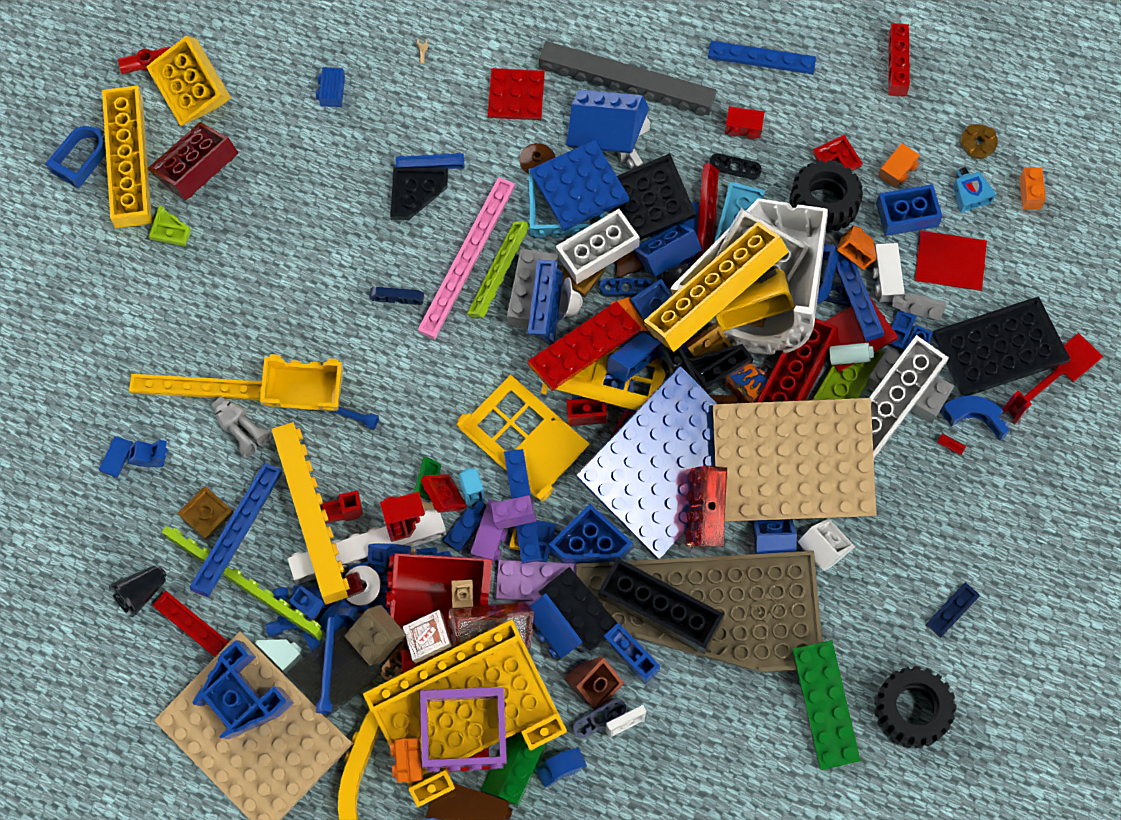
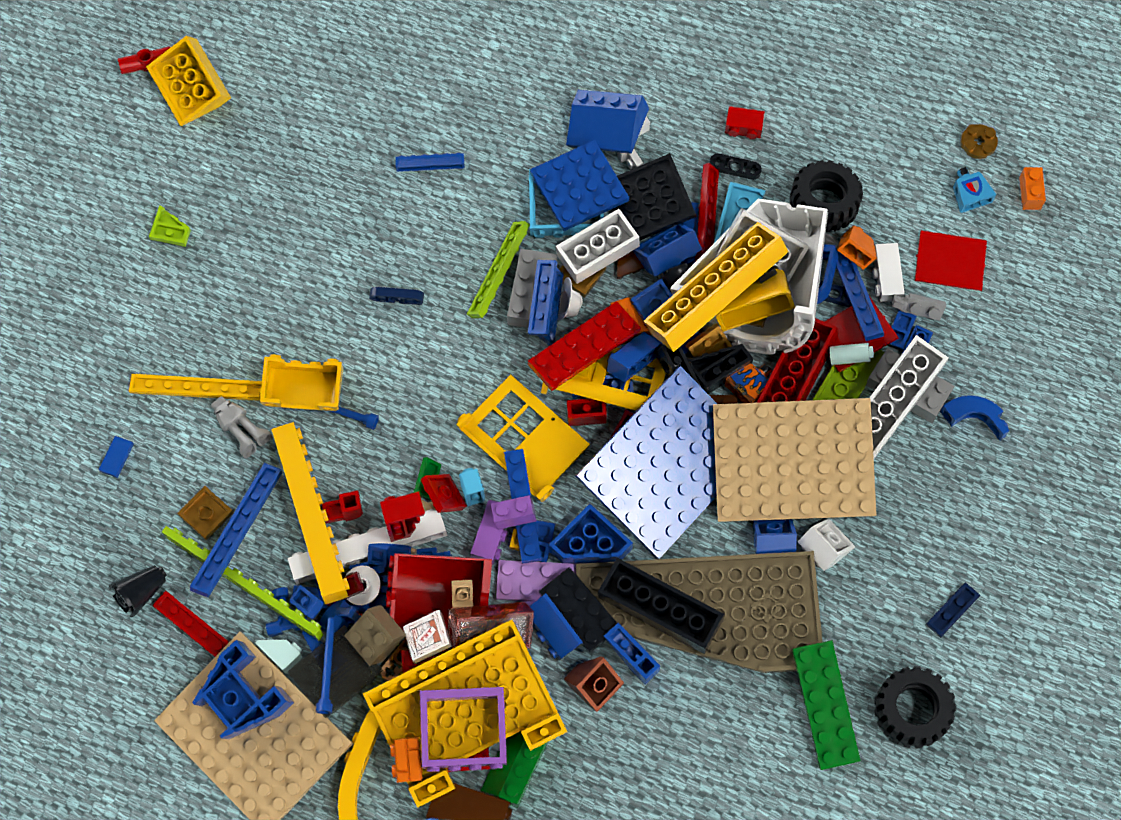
(77, 179): blue window -> none
(126, 157): yellow brick -> none
(147, 454): blue brick -> none
(193, 160): dark red slope -> none
(331, 87): blue brick -> none
(415, 190): black plate -> none
(422, 48): tan hand -> none
(465, 527): blue hinge -> none
(466, 258): bright pink plate -> none
(516, 94): red plate -> none
(527, 158): reddish brown dish -> none
(560, 766): blue brick -> none
(587, 729): dark blue beam -> none
(621, 281): blue beam -> none
(625, 721): white tile -> none
(627, 78): dark grey brick -> none
(706, 507): clear red brick -> none
(762, 57): blue plate -> none
(839, 150): red plate -> none
(898, 60): red brick -> none
(899, 165): orange brick -> none
(909, 210): blue brick -> none
(951, 444): red piece -> none
(1001, 346): black plate -> none
(1082, 358): red piece -> none

